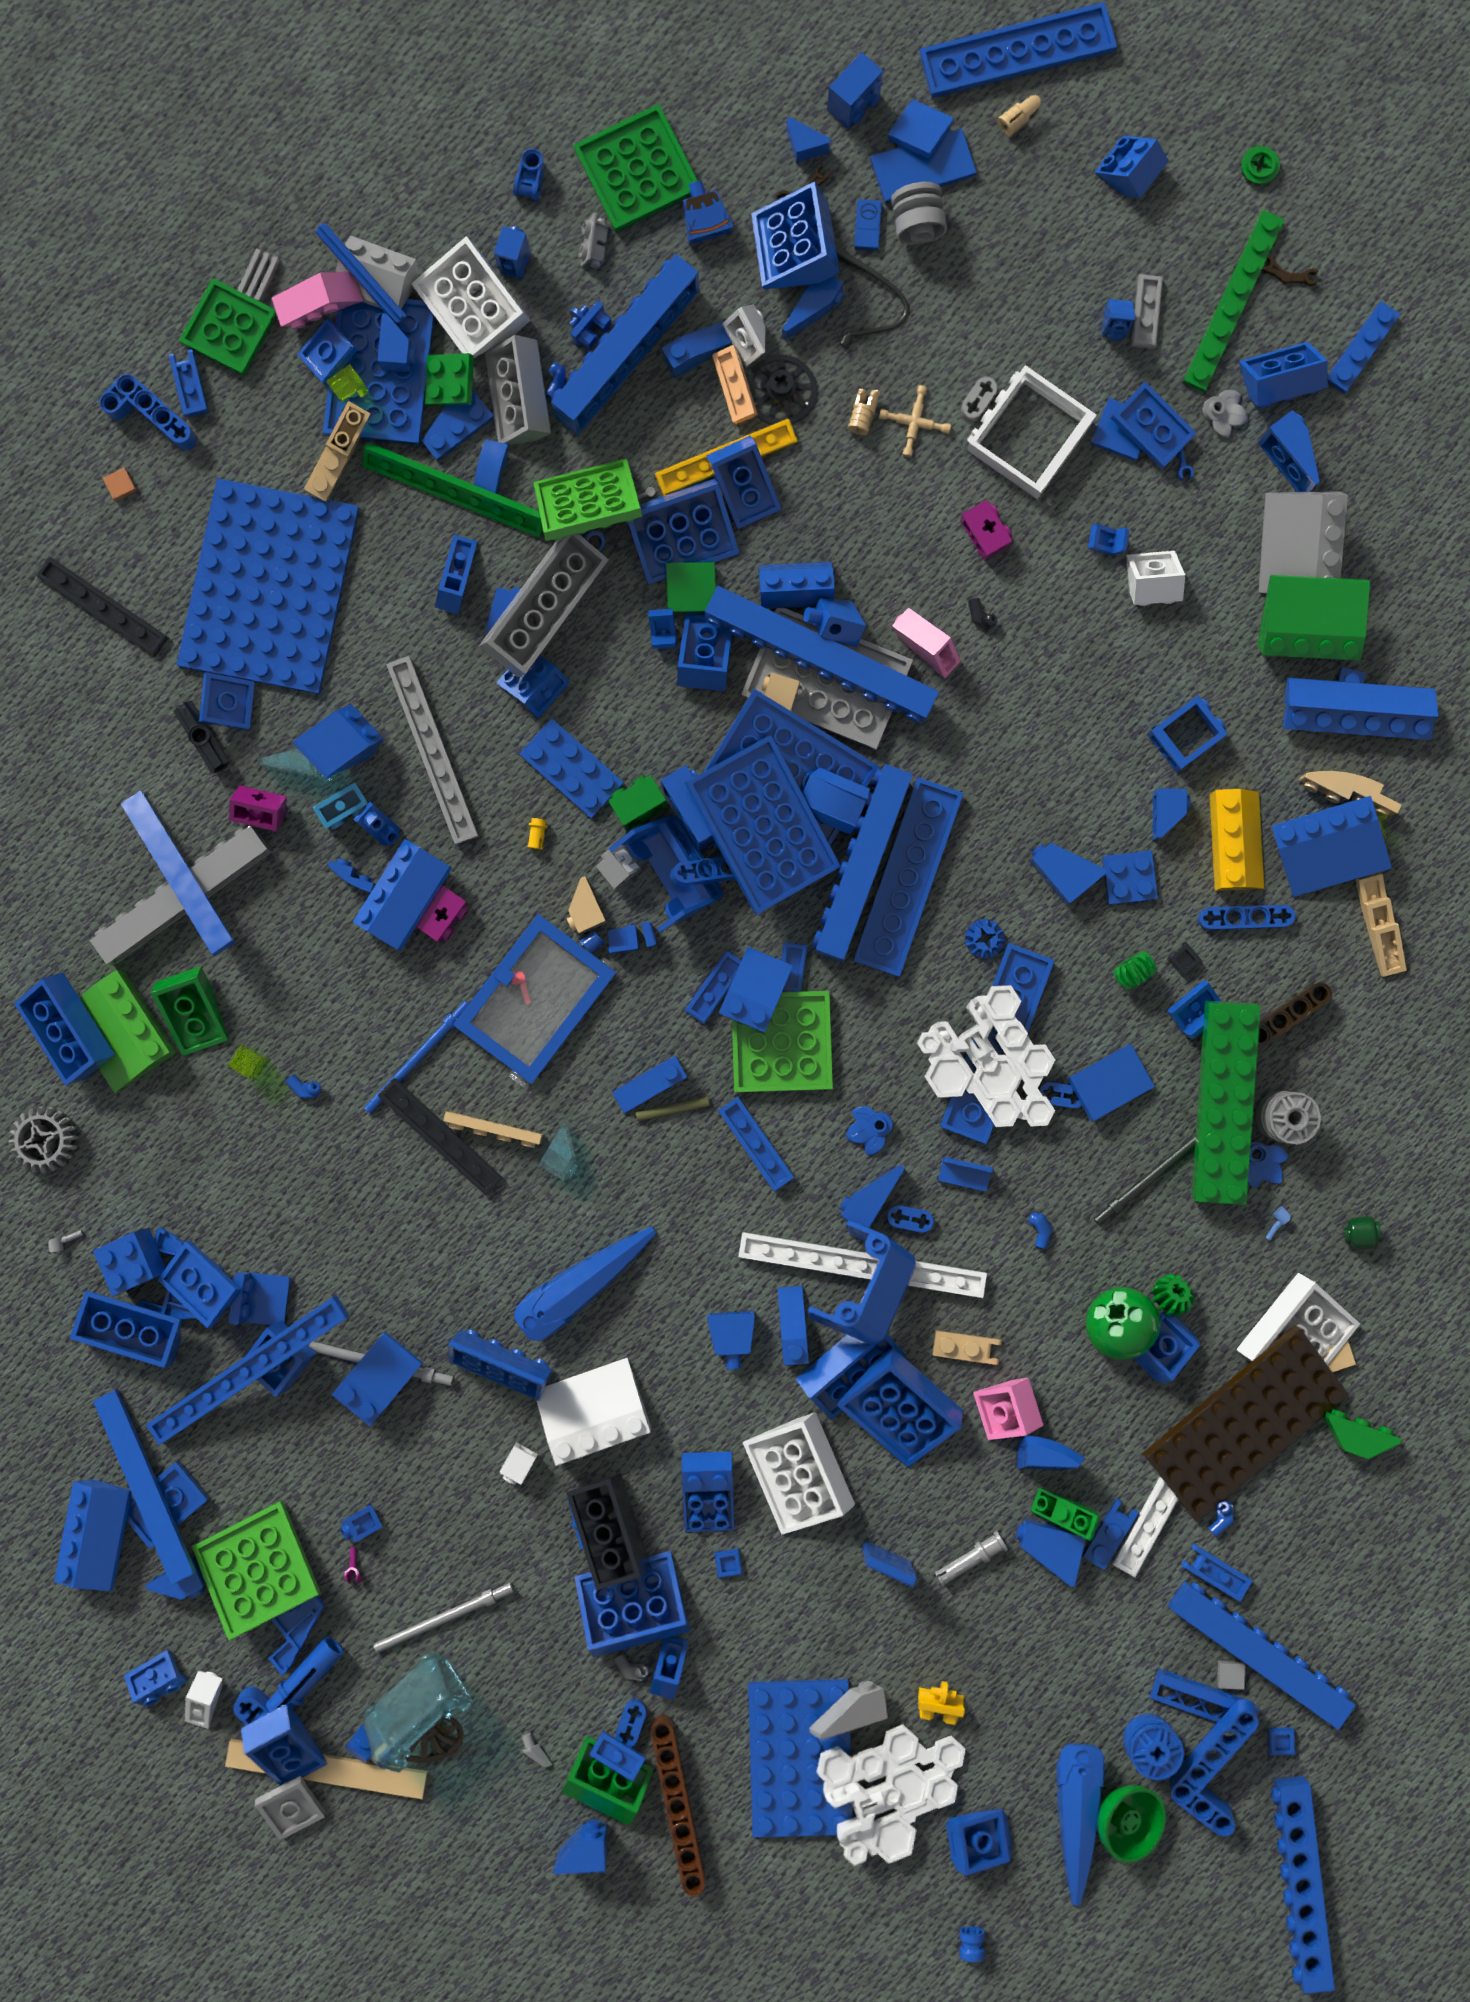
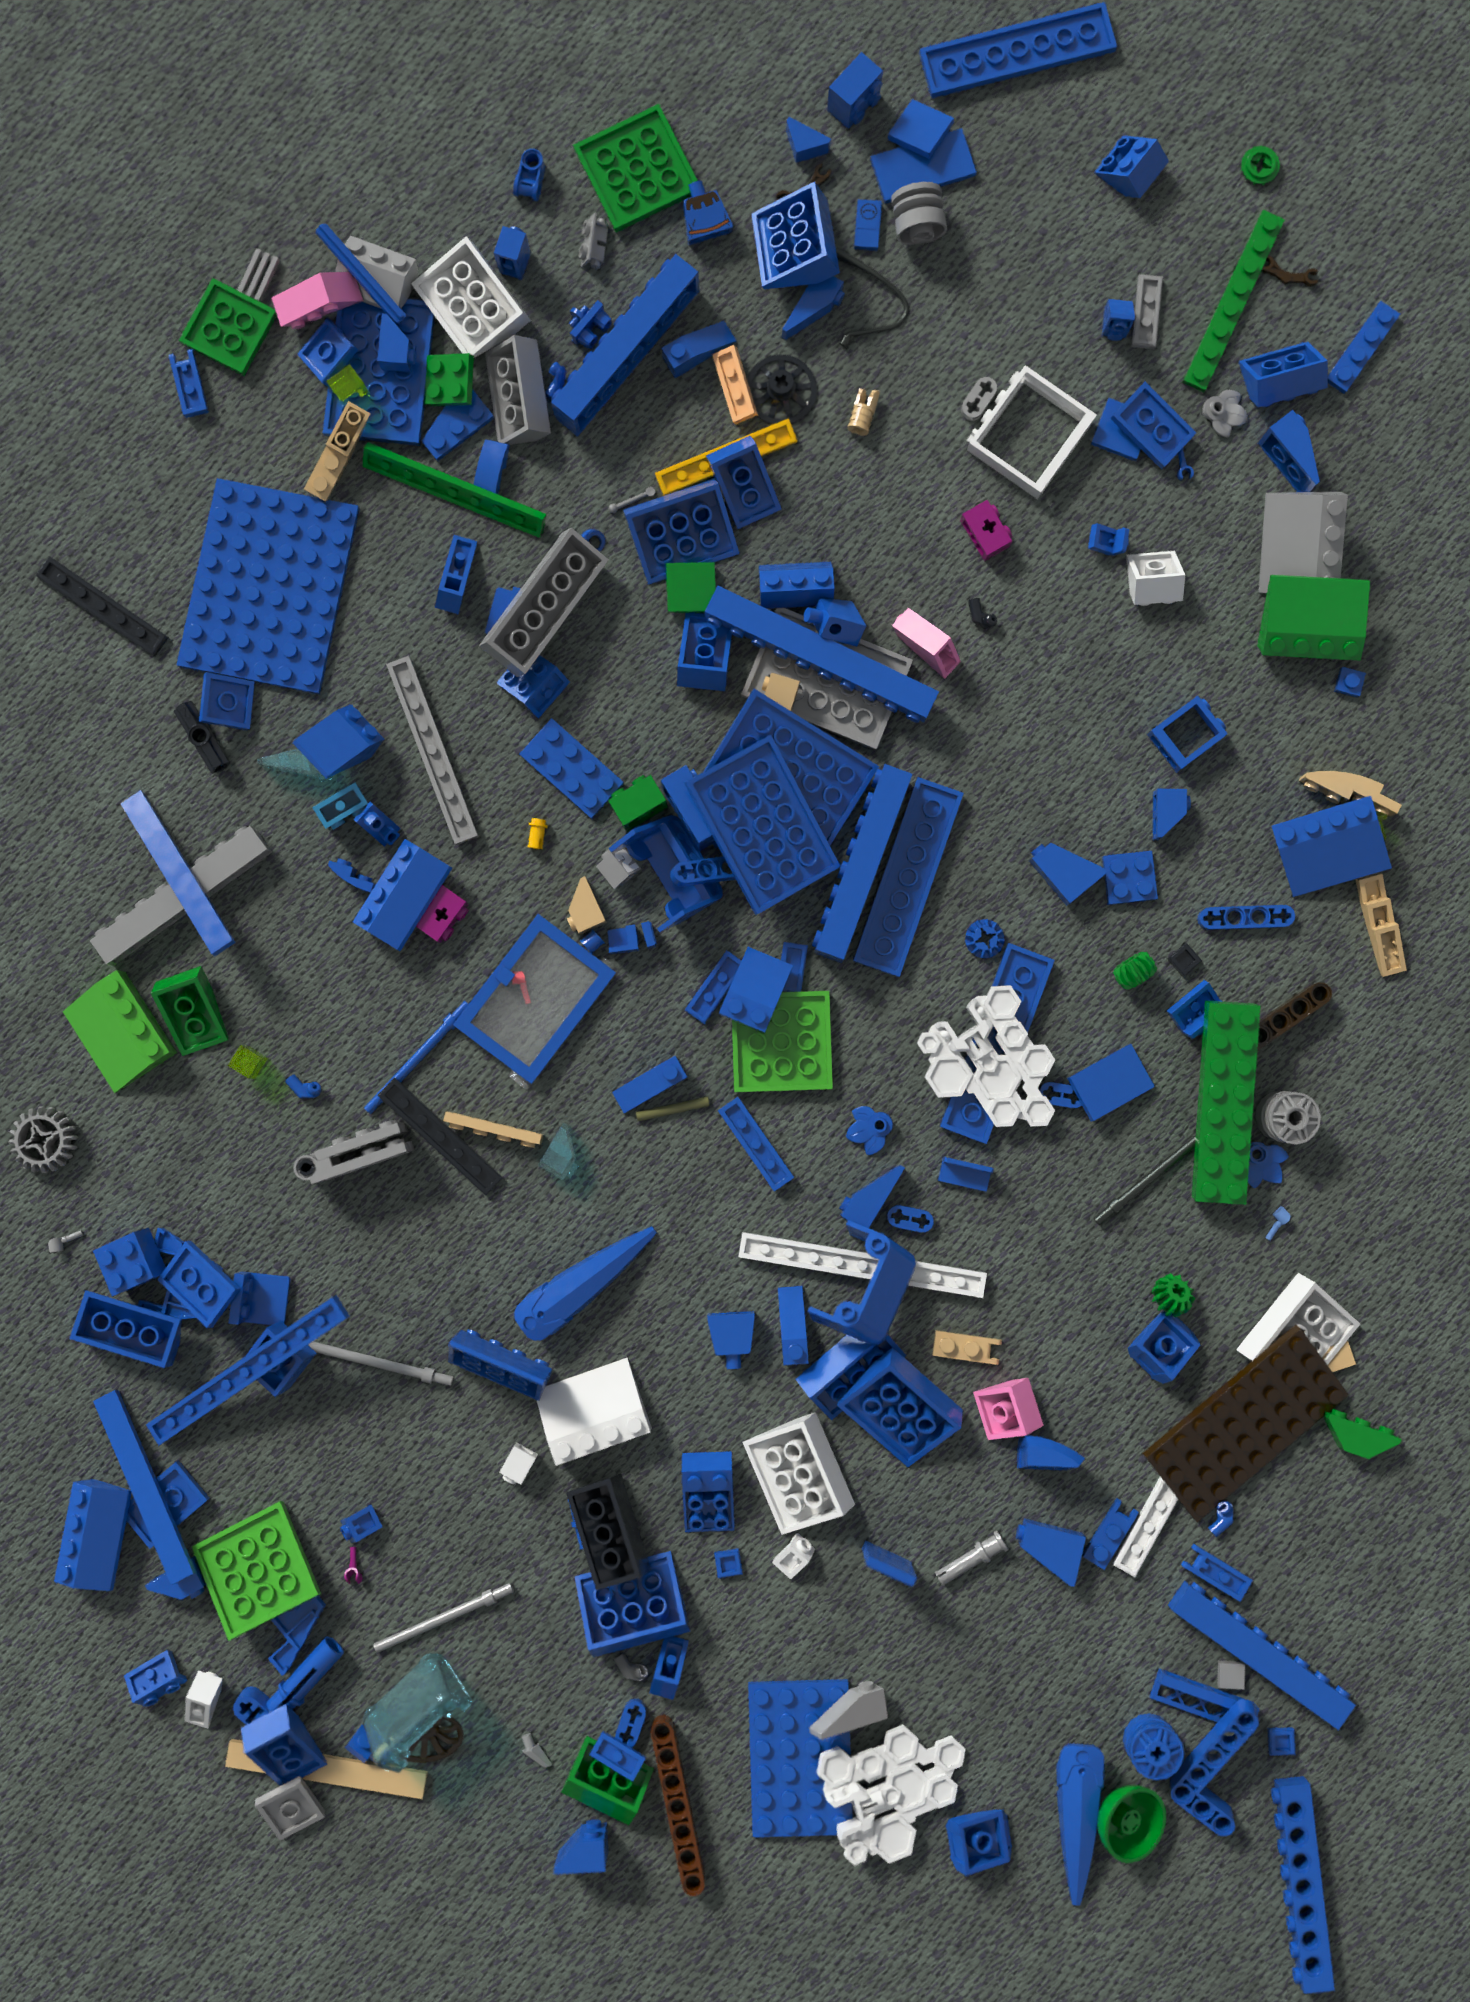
(64, 1029): blue brick -> none
(119, 484): nougat tile -> none
(155, 413): blue beam -> none
(257, 808): magenta brick -> none
(327, 1161): none -> light grey hinge
(377, 1378): blue slope -> none
(587, 500): bright green plate -> none
(662, 628): blue bracket -> none
(747, 333): white slope -> none
(794, 1556): none -> white bracket
(835, 799): blue slope -> none
(914, 421): tan piece -> none
(940, 1701): yellow hips -> none
(971, 1947): blue wheel -> none
(1022, 112): tan hinge -> none
(1043, 1227): blue arm -> none
(1066, 1513): green slope -> none
(1127, 1333): green piece -> none
(1236, 840): yellow slope -> none
(1360, 708): blue slope -> none
(1363, 1233): dark green head -> none

